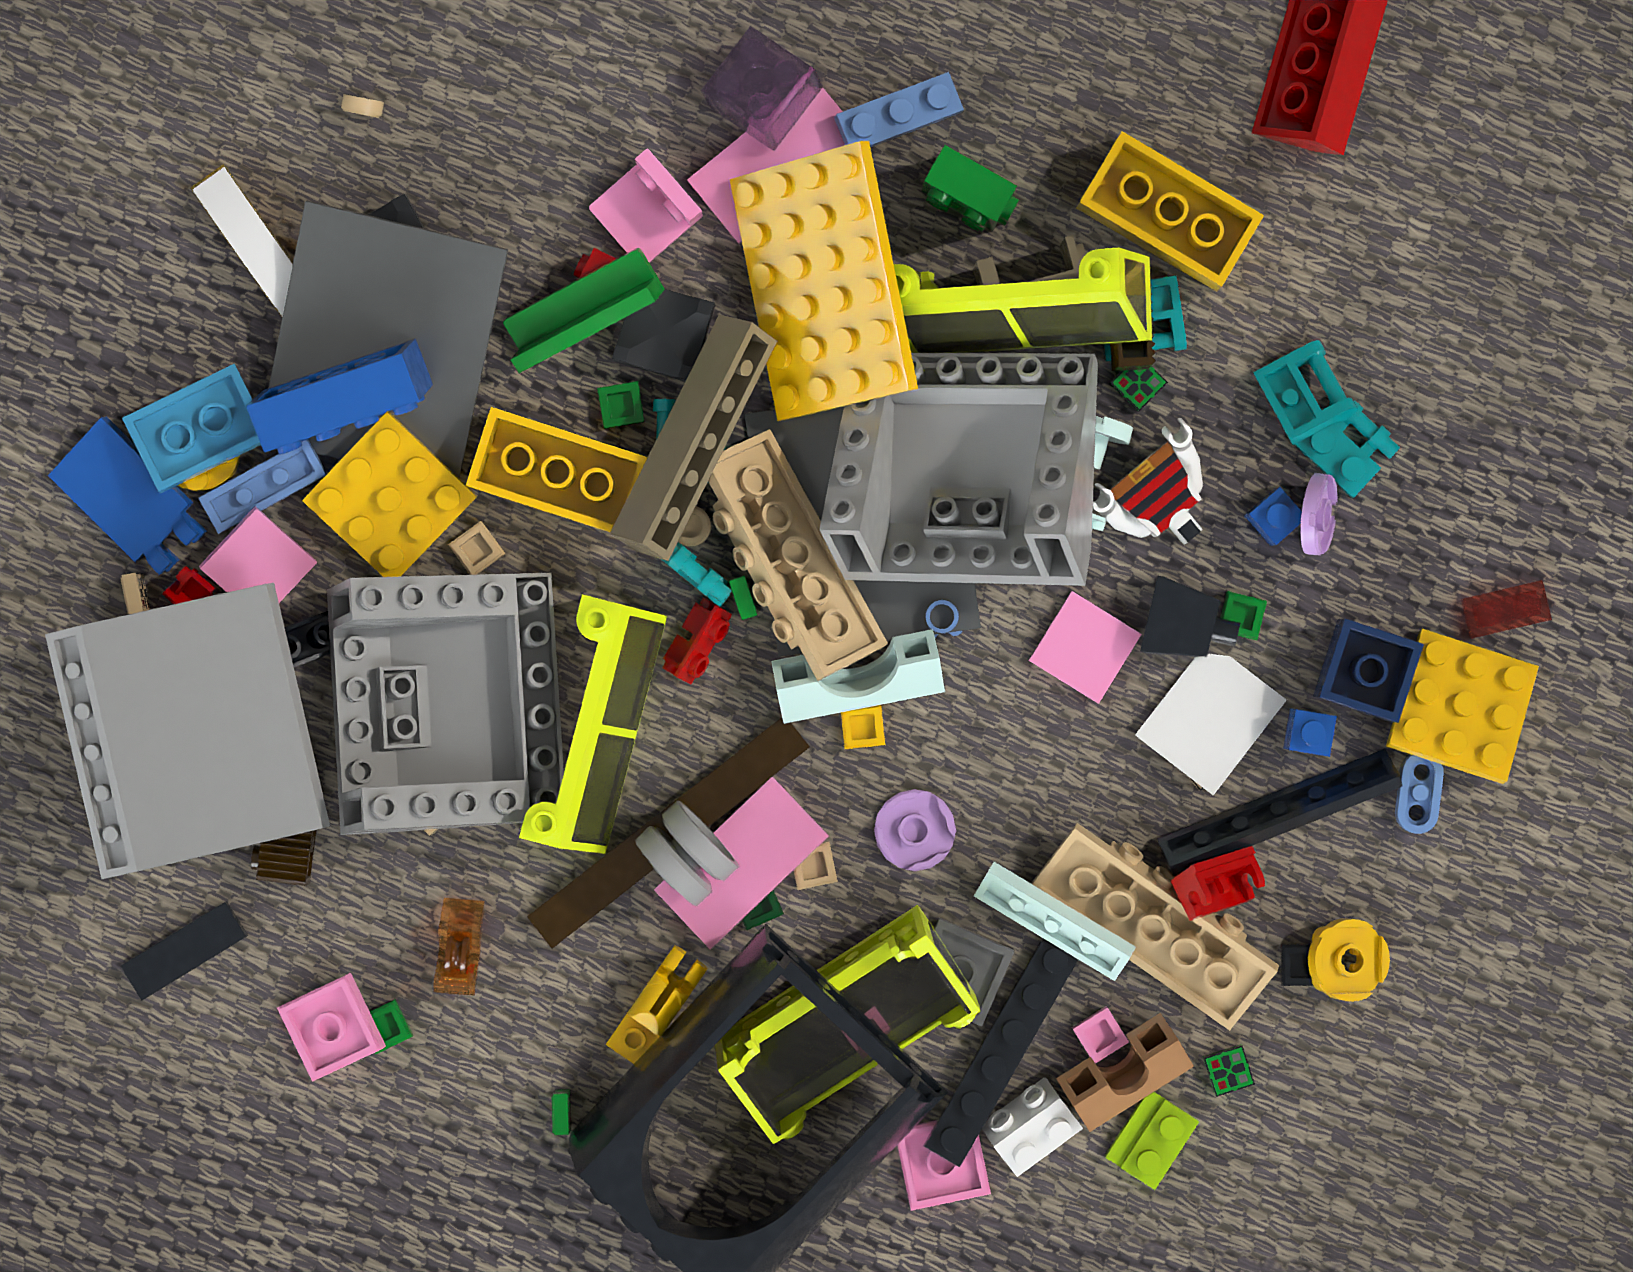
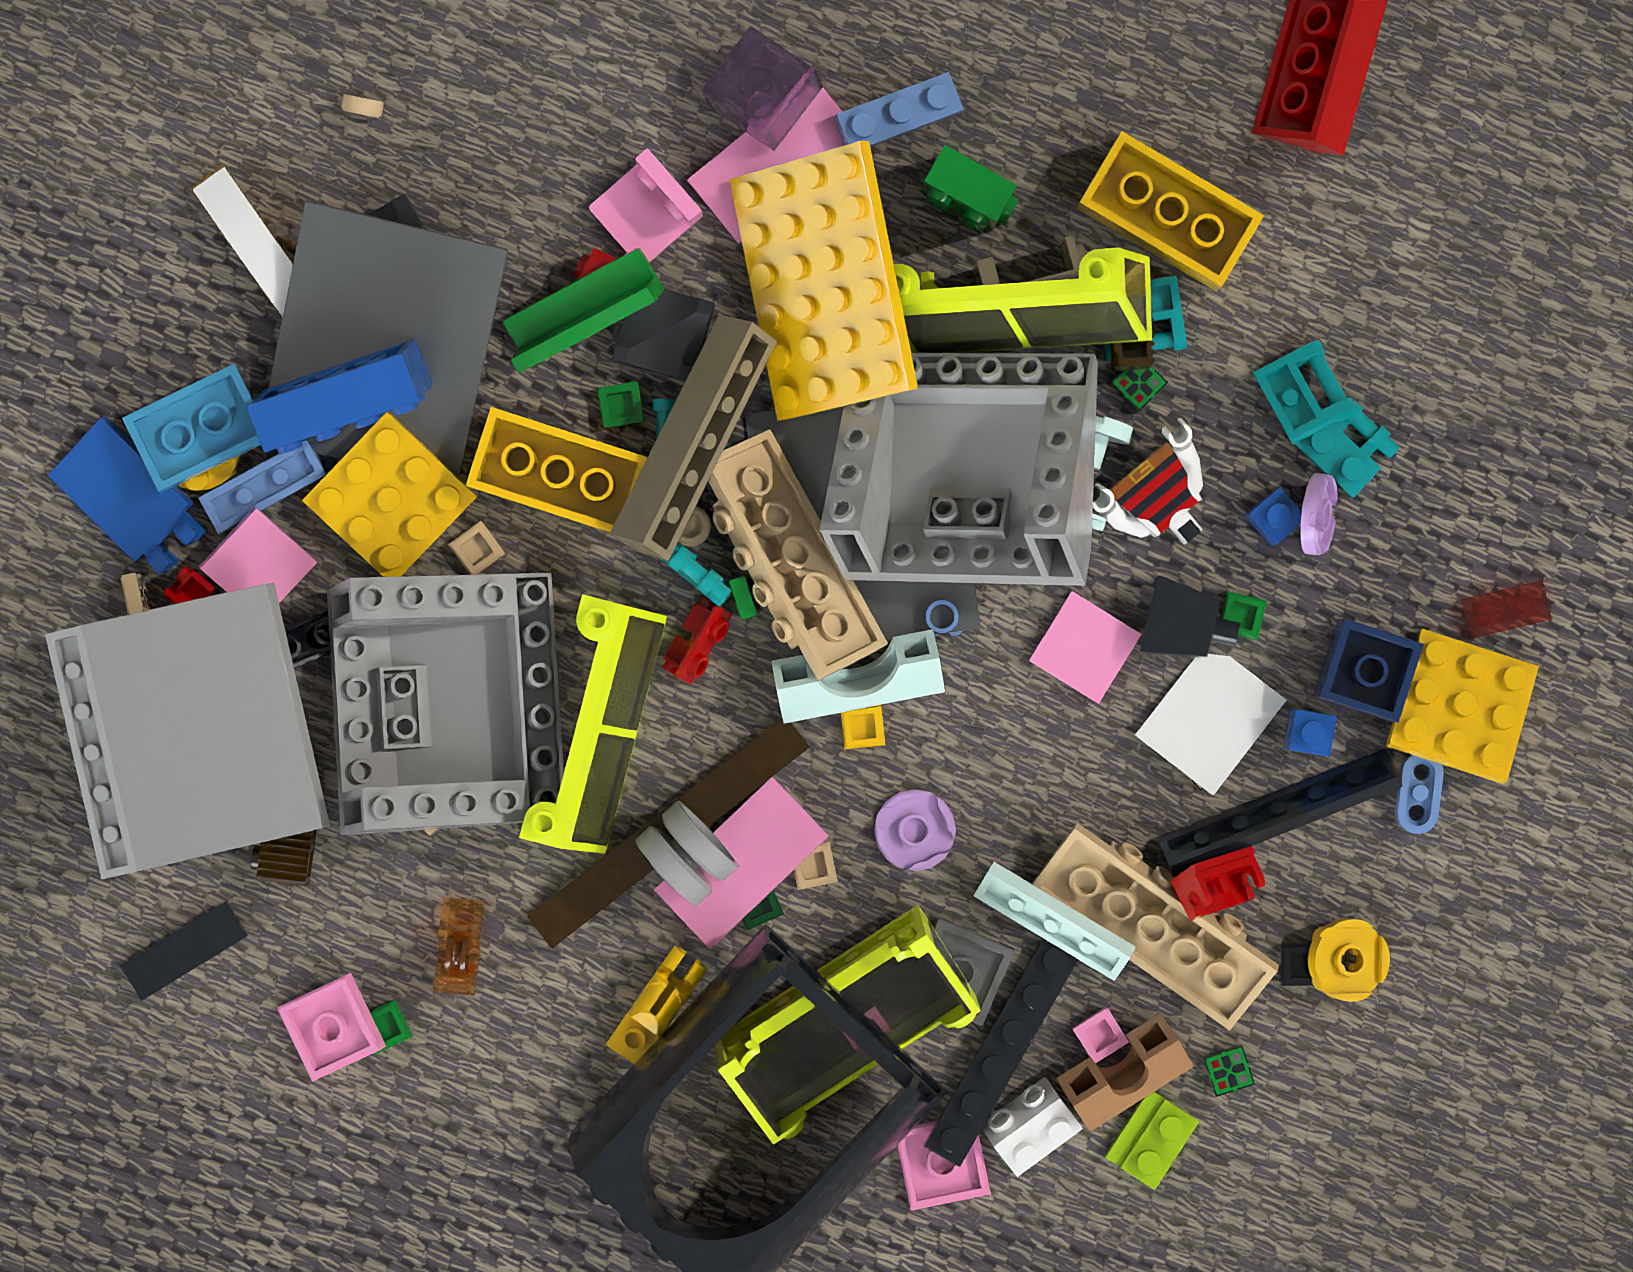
(561, 1112): green tile -> none

